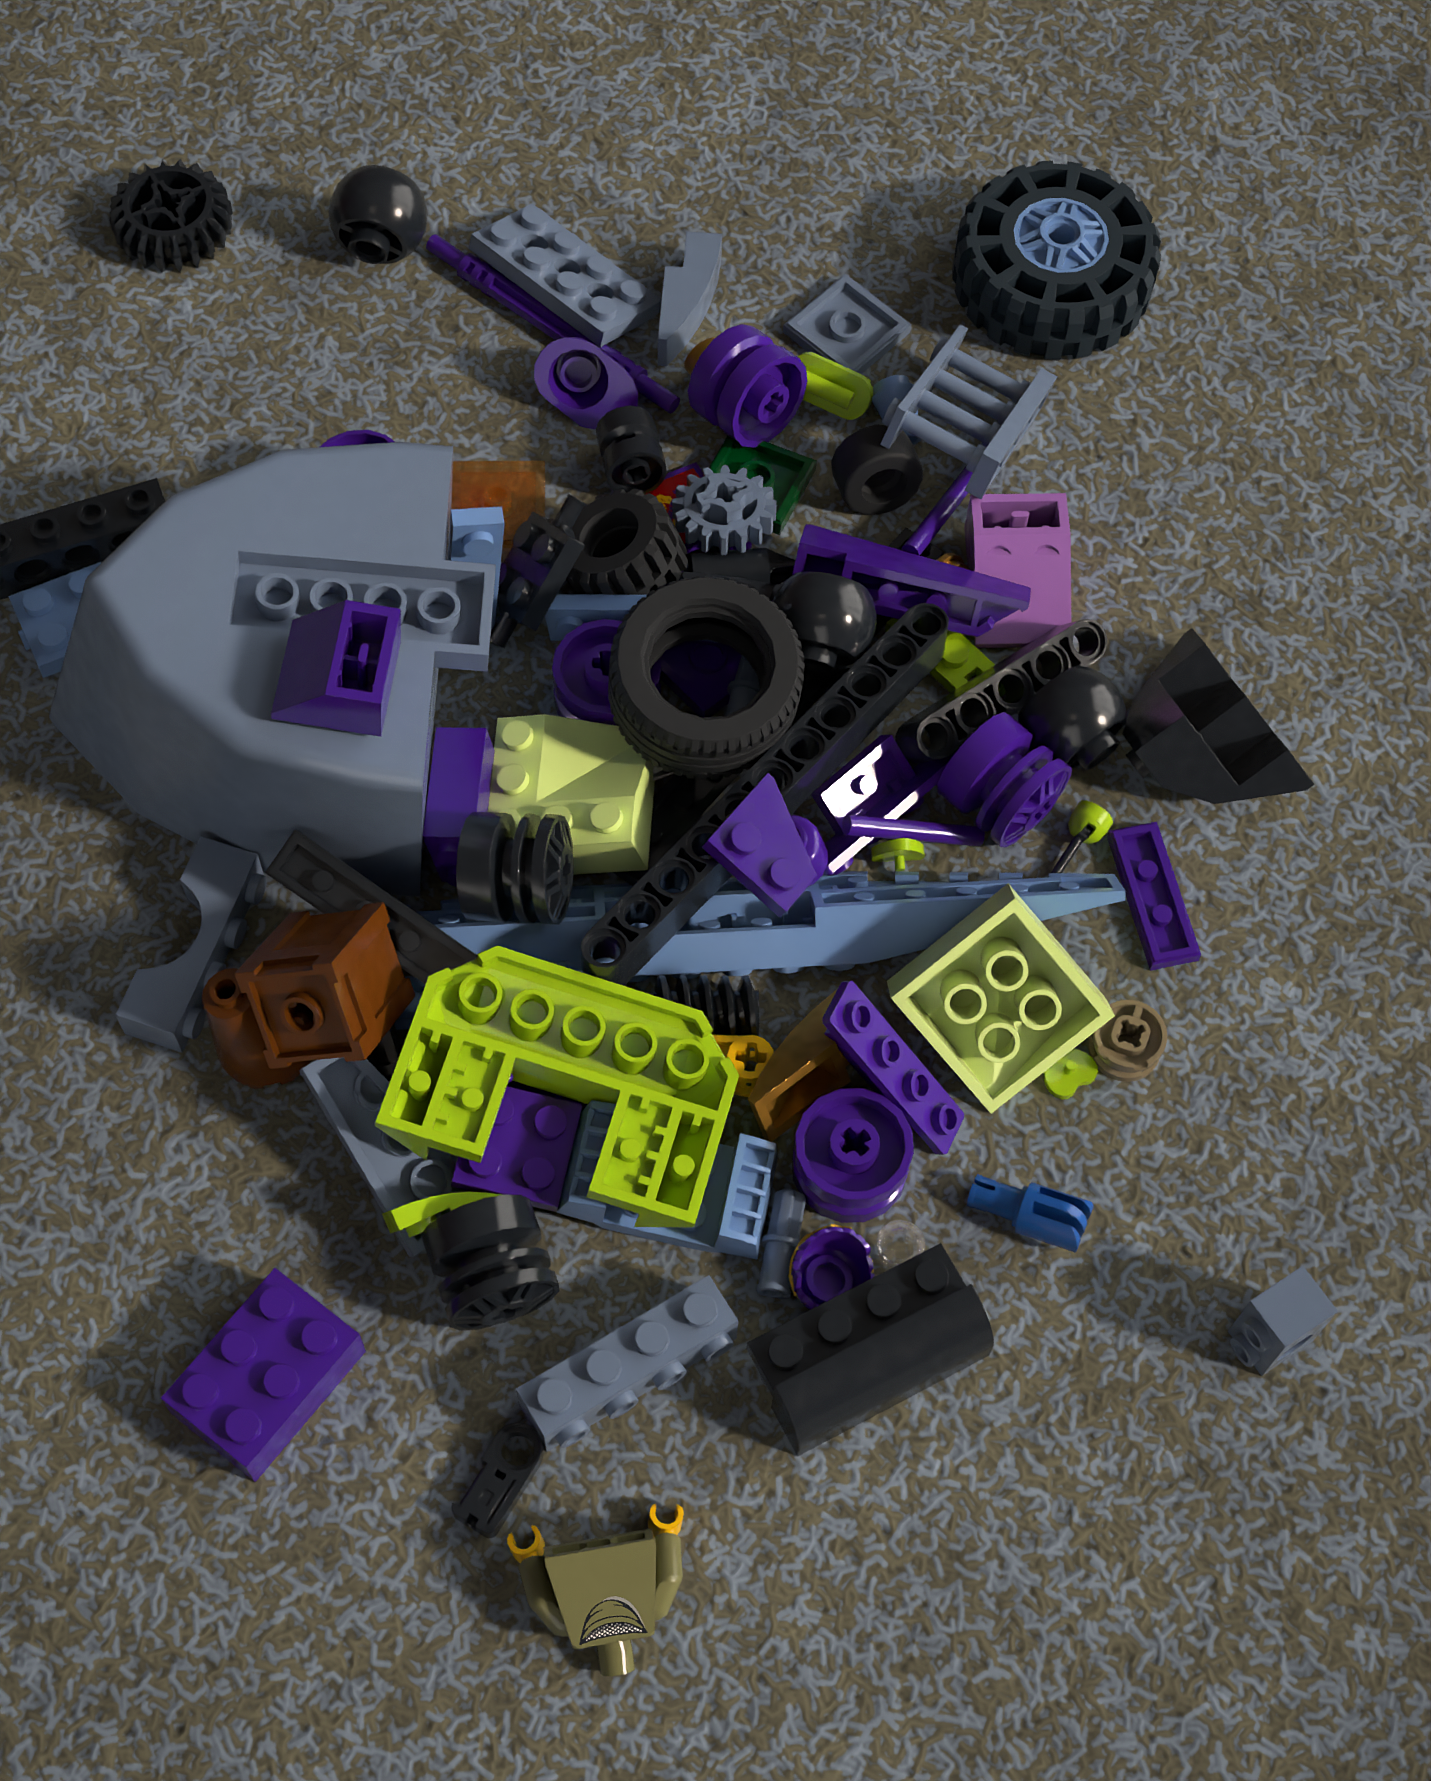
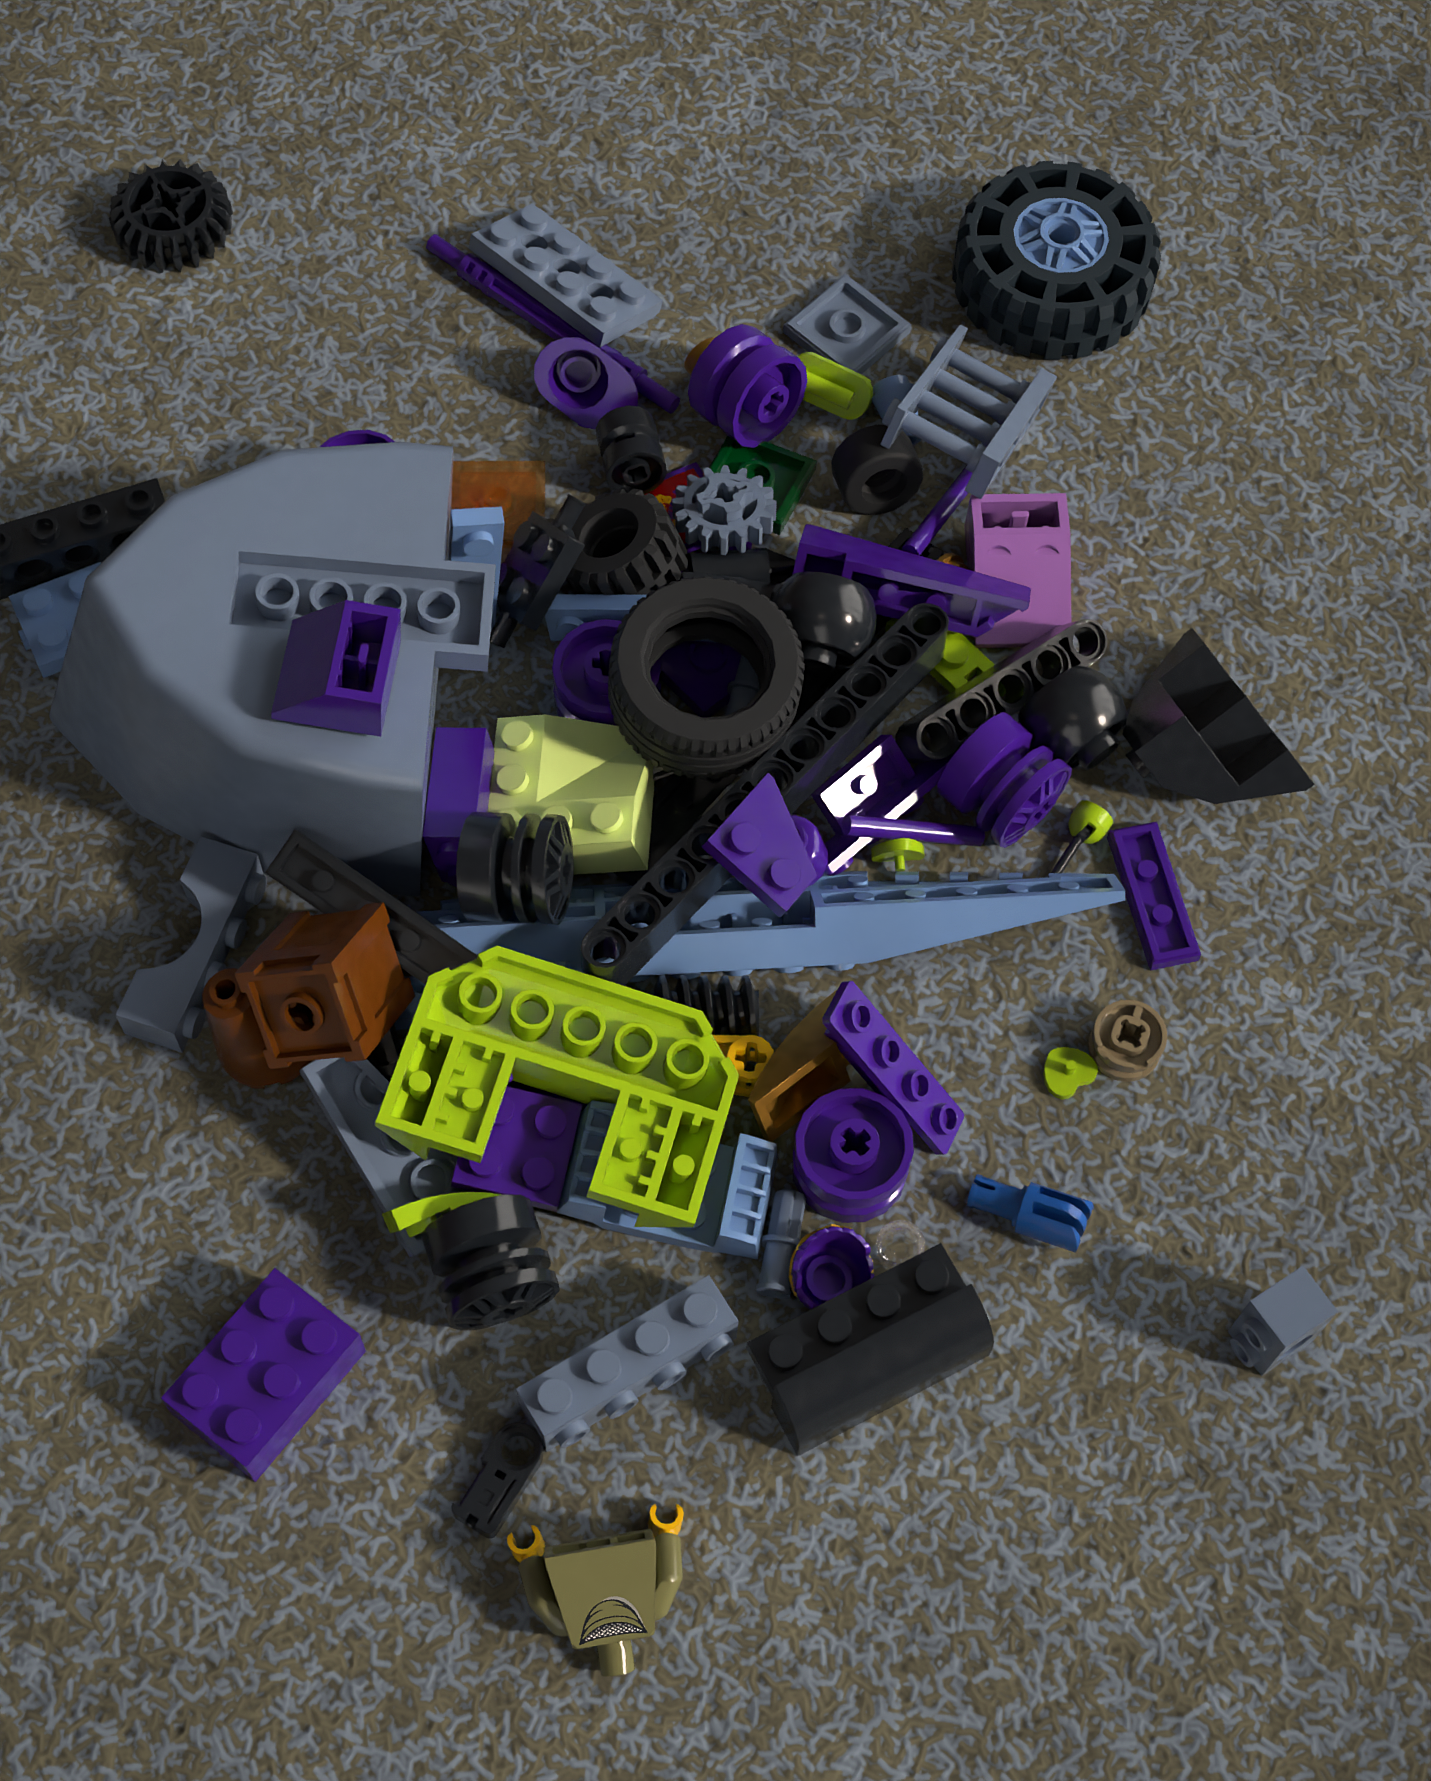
(378, 214): black wheel -> none
(688, 293): sand blue slope -> none
(999, 998): yellowish green slope -> none

